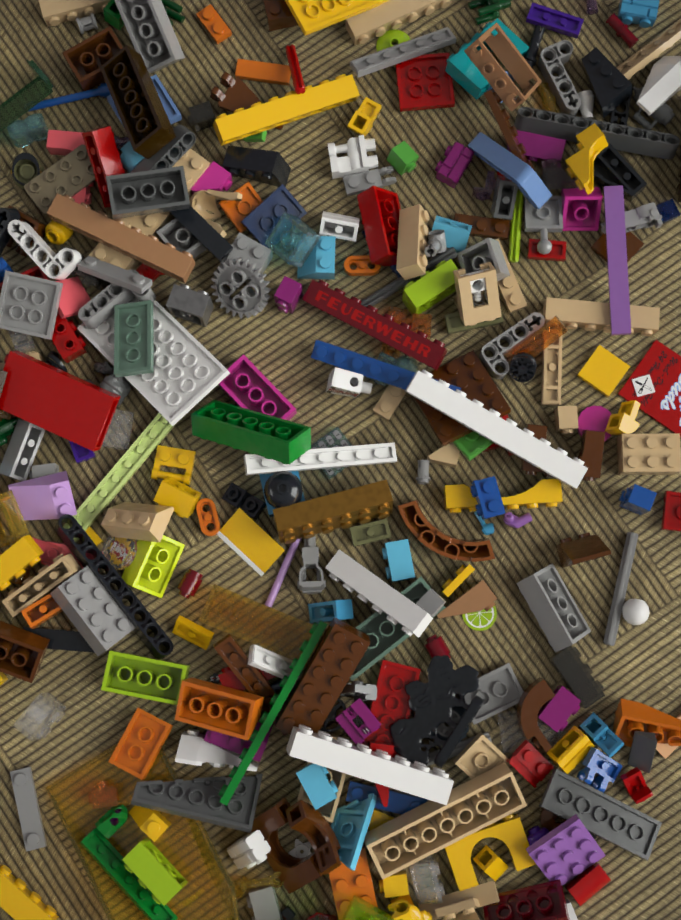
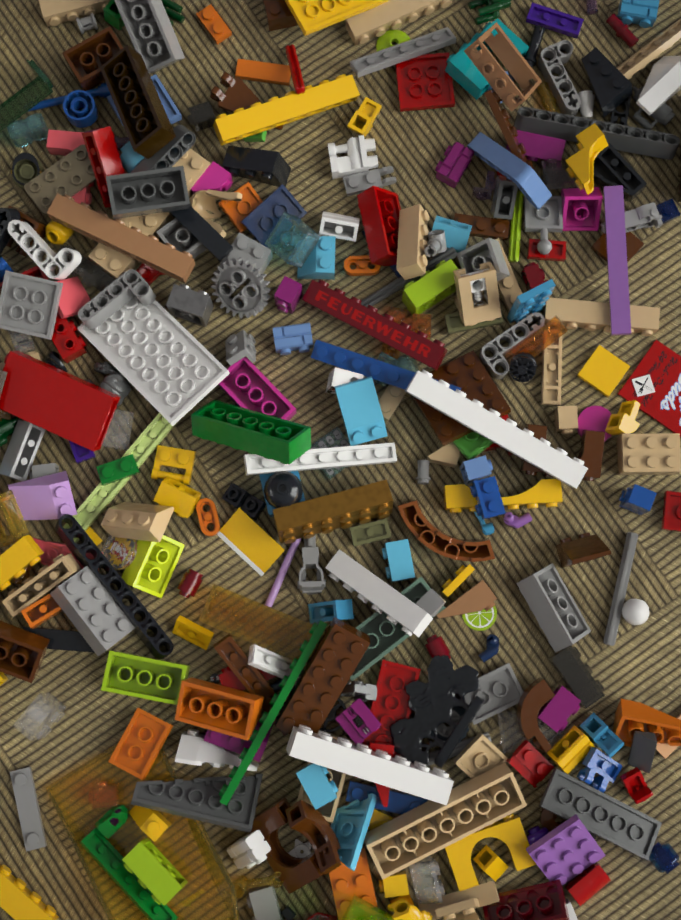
(76, 100): none -> blue piece
(115, 274): light grey plate -> none
(118, 469): none -> green plate
(133, 339): sand green plate -> none
(239, 346): none -> light grey bracket
(293, 338): none -> medium blue brick
(361, 411): none -> medium azure slope
(403, 158): bright green brick -> none
(476, 469): none -> medium blue brick
(491, 648): none -> dark blue arm
(531, 301): none -> dark azure plate
(532, 275): none -> dark red brick
(664, 857): none -> clear blue head

